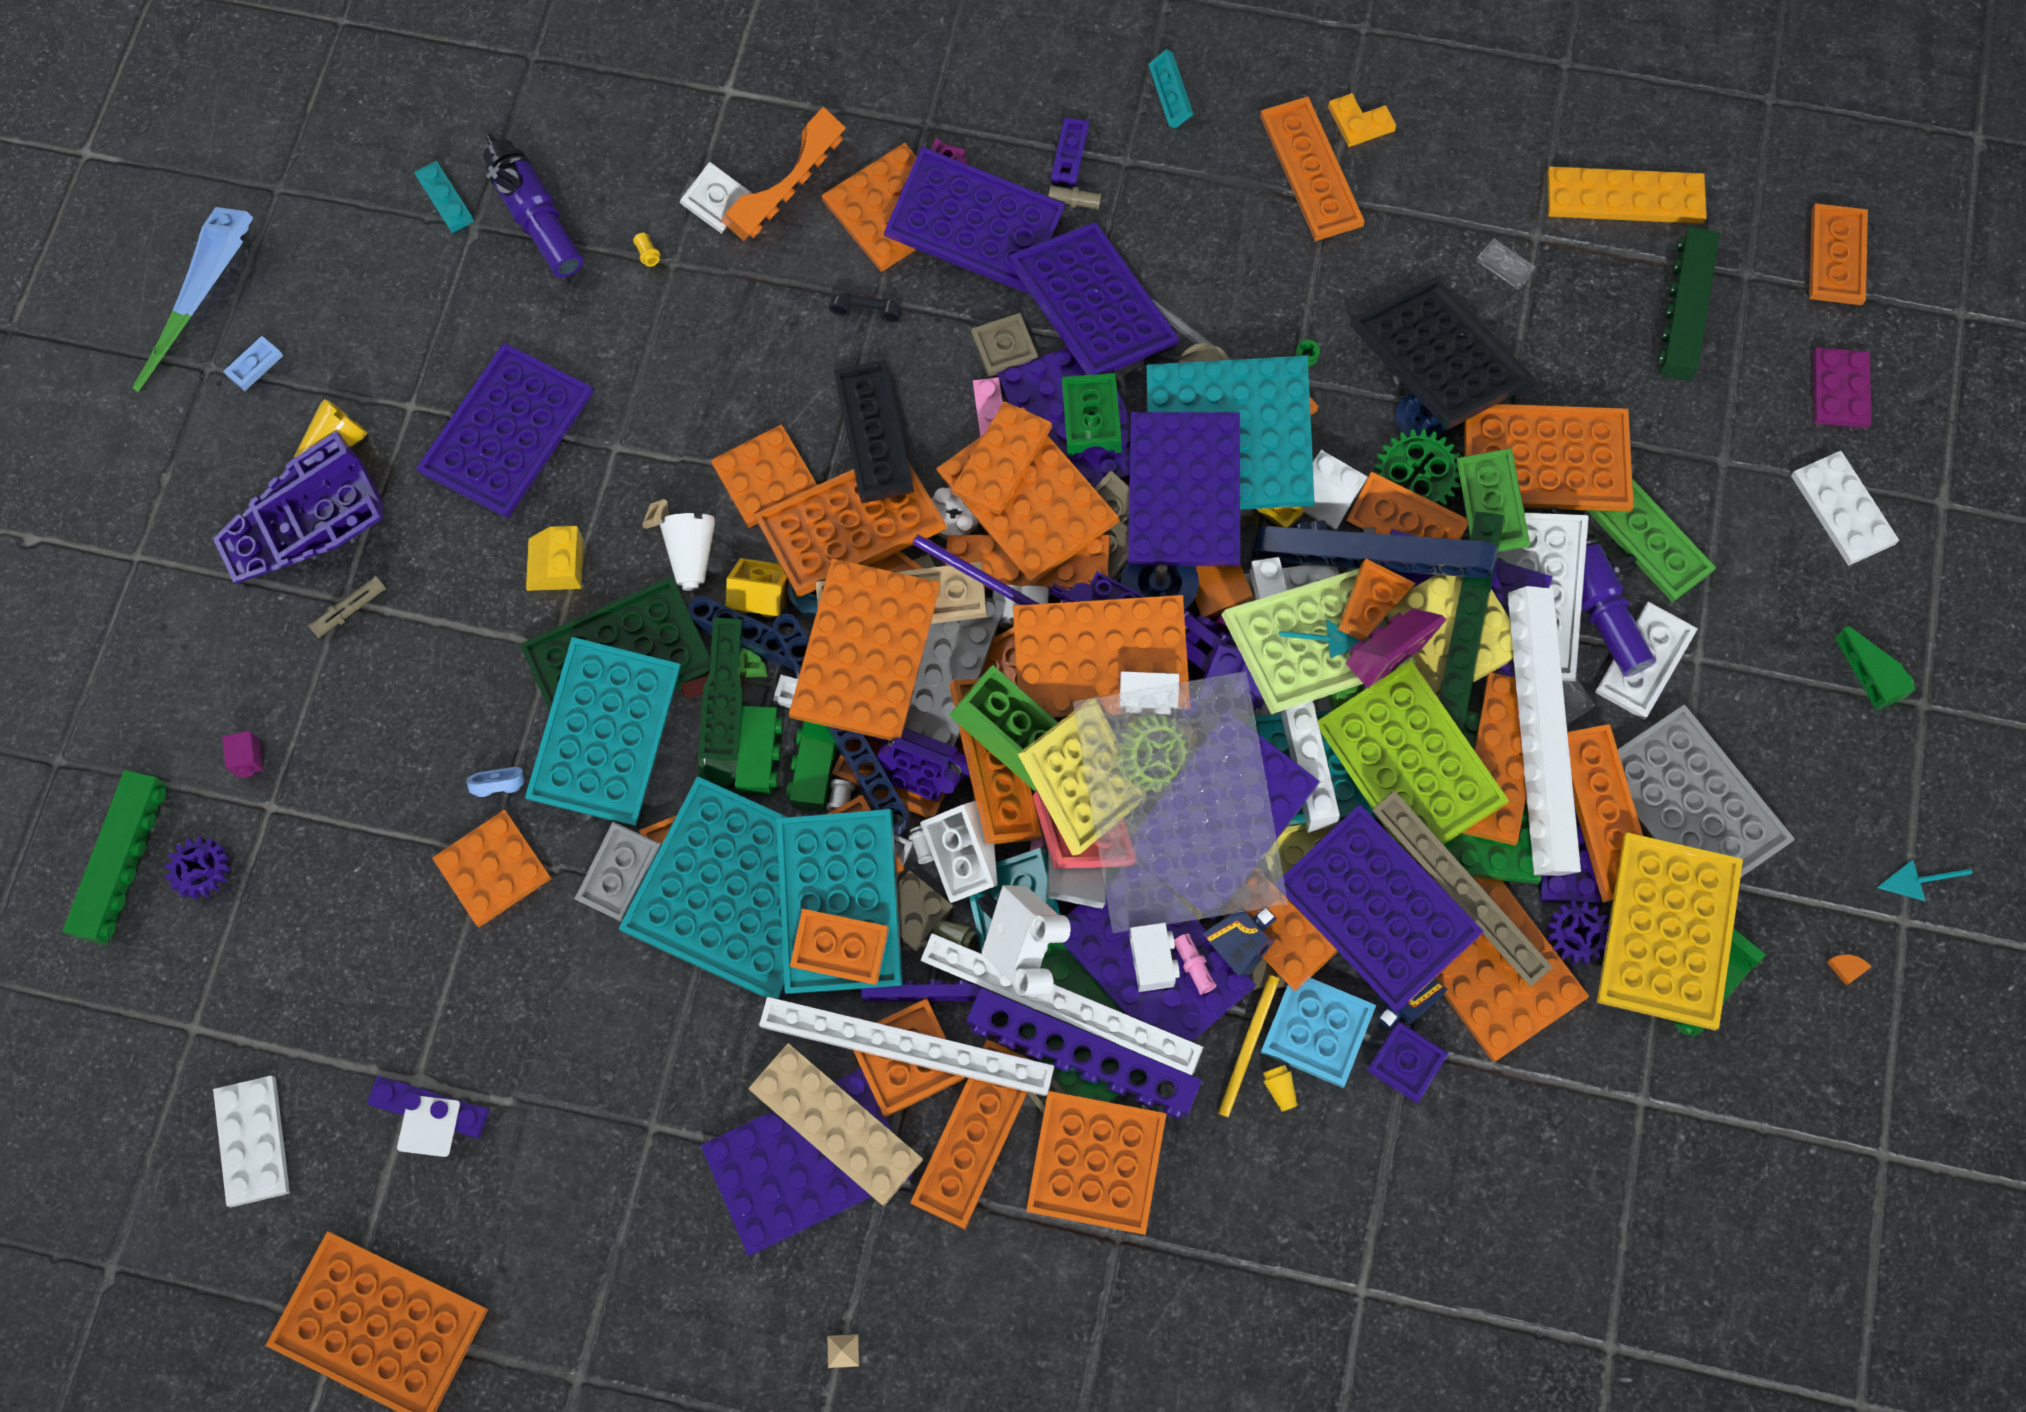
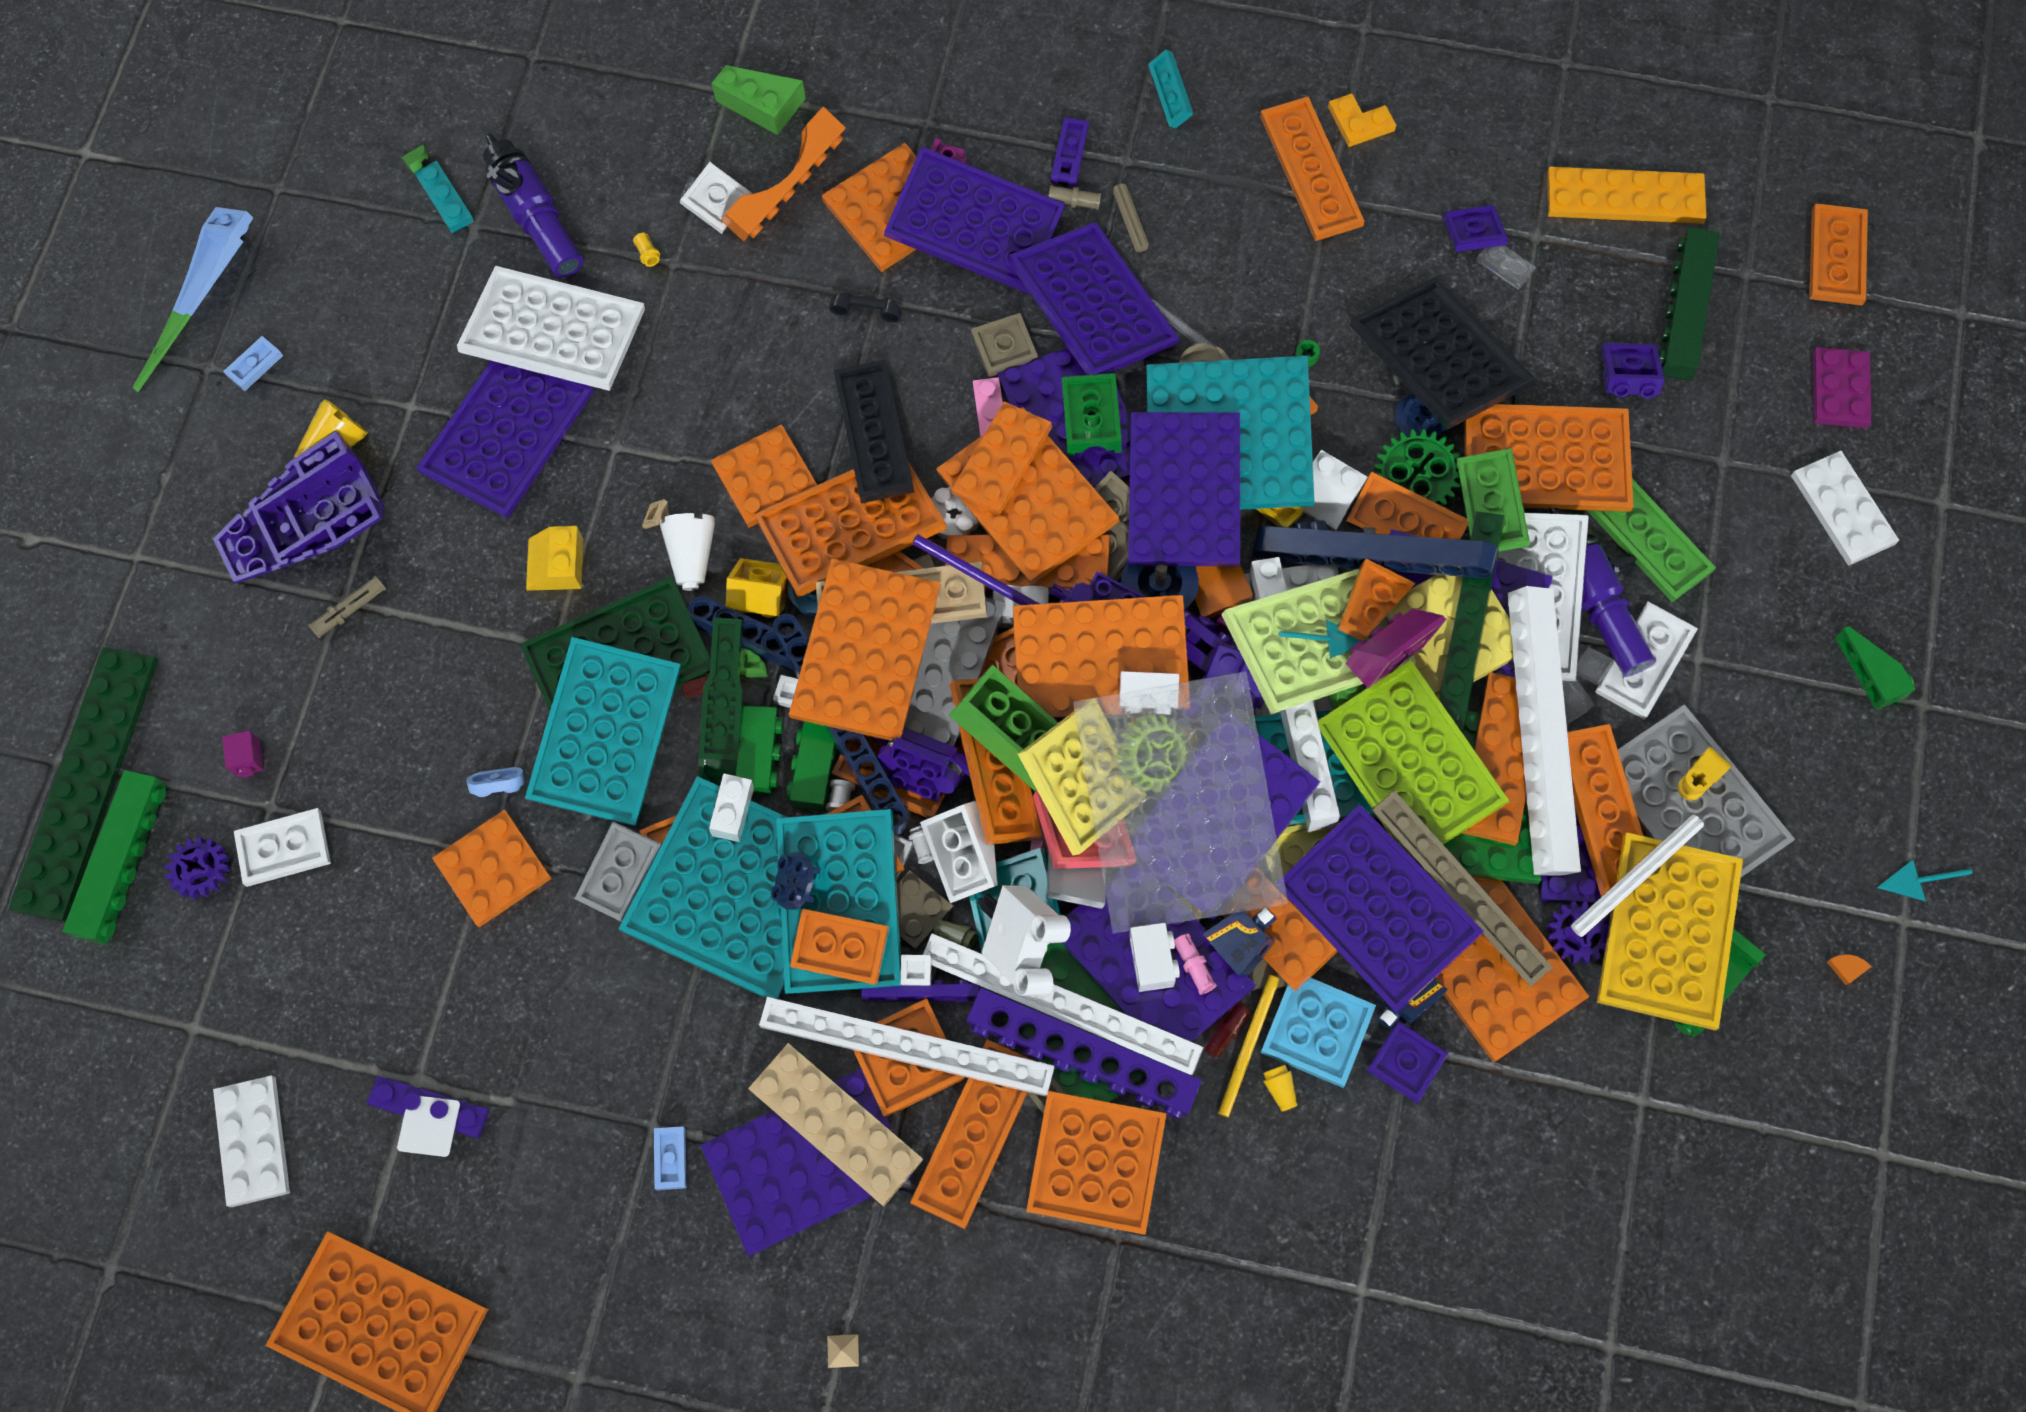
(83, 785): none -> dark green plate
(282, 847): none -> white plate
(415, 157): none -> bright green tile
(551, 328): none -> white plate
(670, 1158): none -> light blue plate
(731, 807): none -> white brick
(759, 96): none -> bright green wedge
(794, 880): none -> dark blue plate
(916, 970): none -> white plate
(1130, 217): none -> dark tan axle
(1227, 1030): none -> clear red axle
(1475, 228): none -> dark purple plate
(1593, 666): none -> clear plate
(1632, 369): none -> dark purple plate
(1637, 875): none -> white axle
(1704, 773): none -> yellow piece

